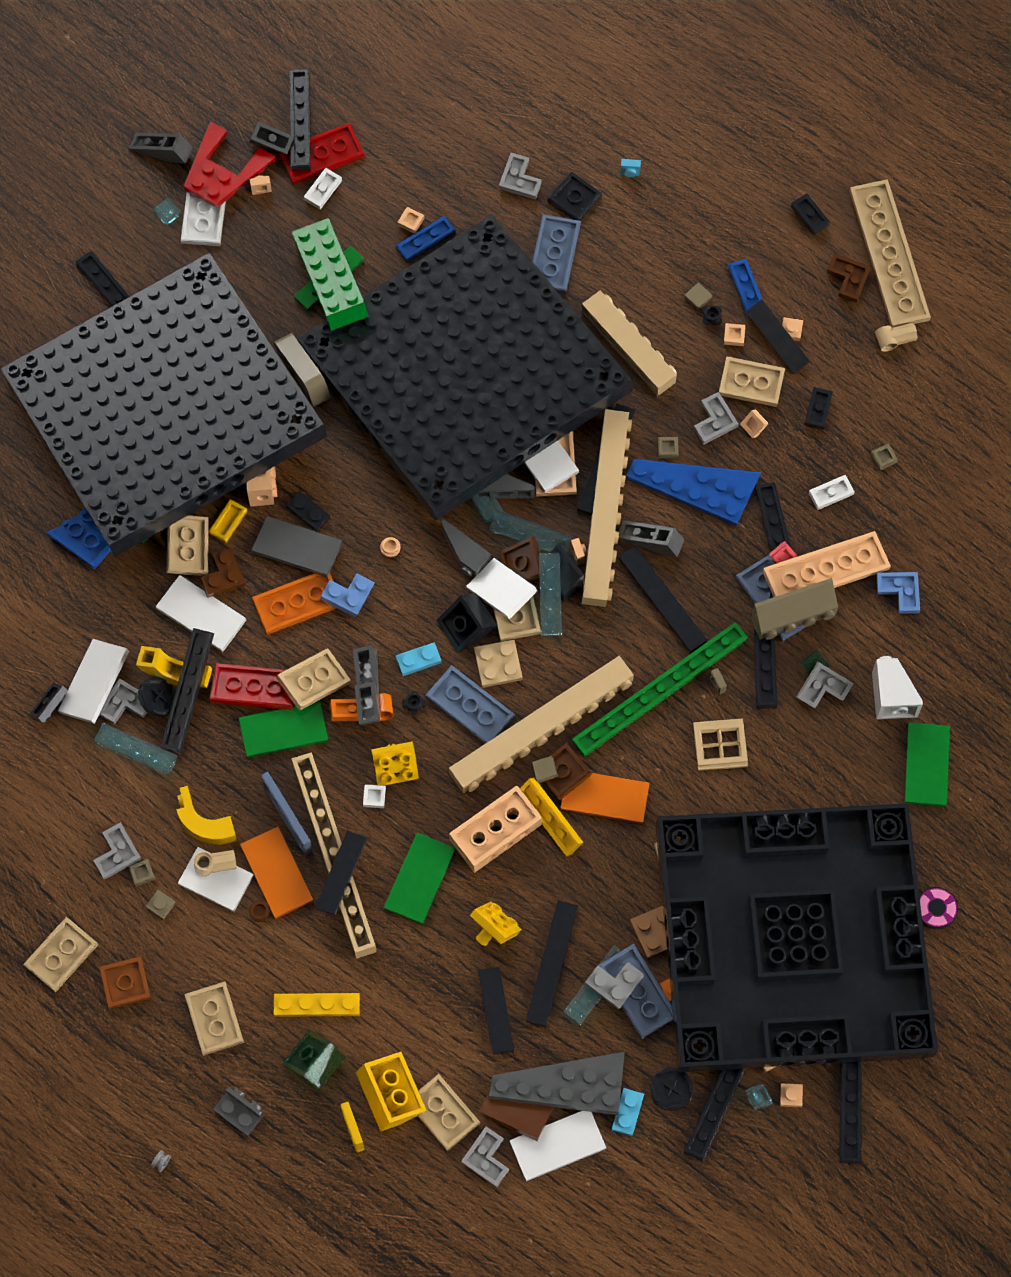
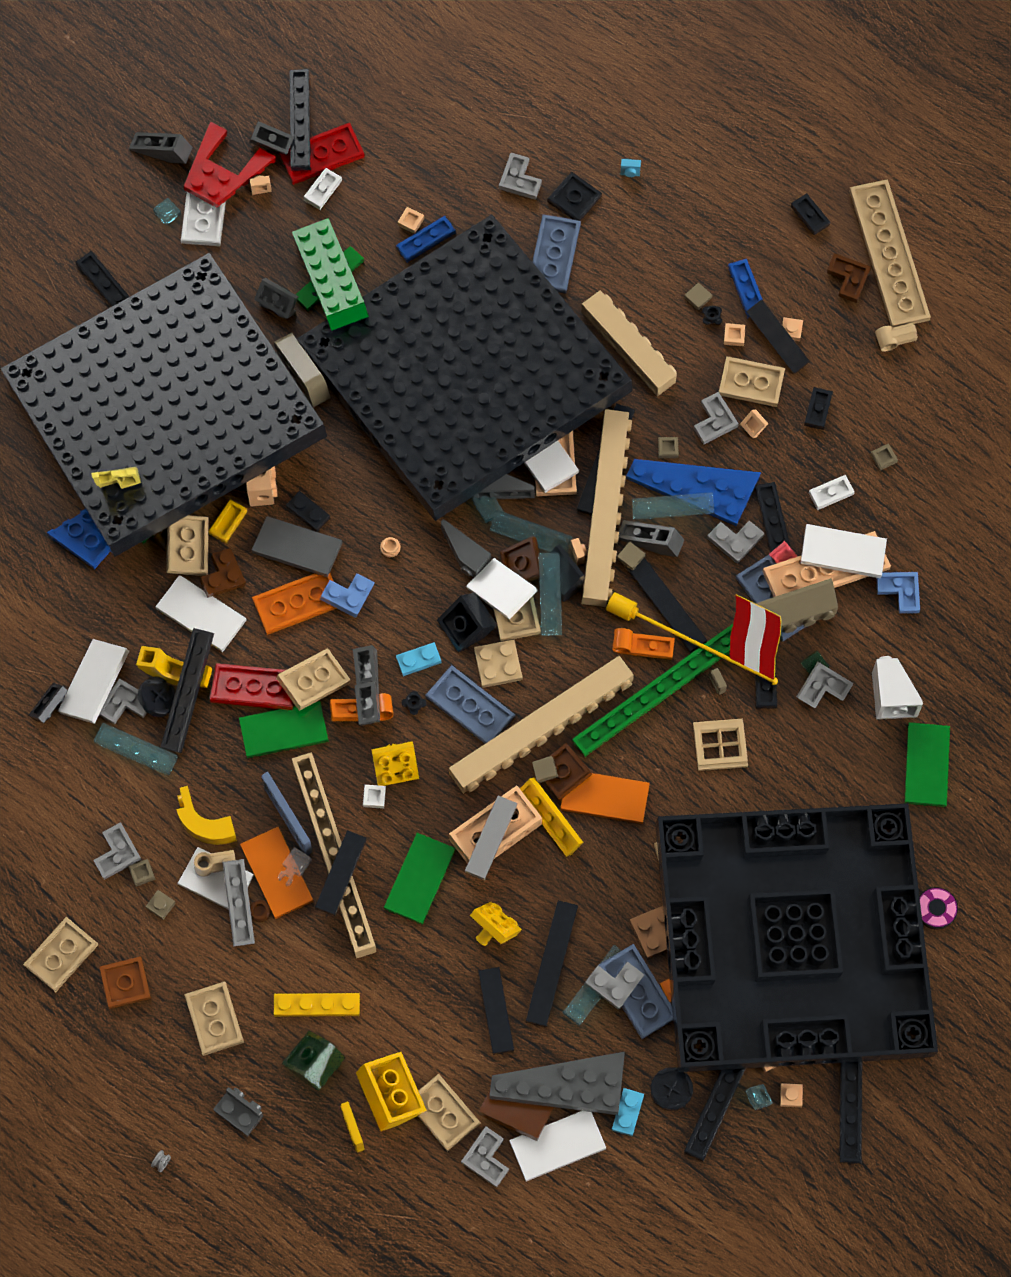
(125, 477): none -> light yellow slope
(238, 902): none -> light grey tile
(276, 298): none -> dark grey bracket
(296, 864): none -> clear plate
(491, 837): none -> light grey tile
(631, 556): none -> dark tan tile
(642, 645): none -> orange plate
(673, 506): none -> clear light blue plate
(733, 544): none -> light grey plate
(752, 637): none -> flag
(843, 551): none -> white tile

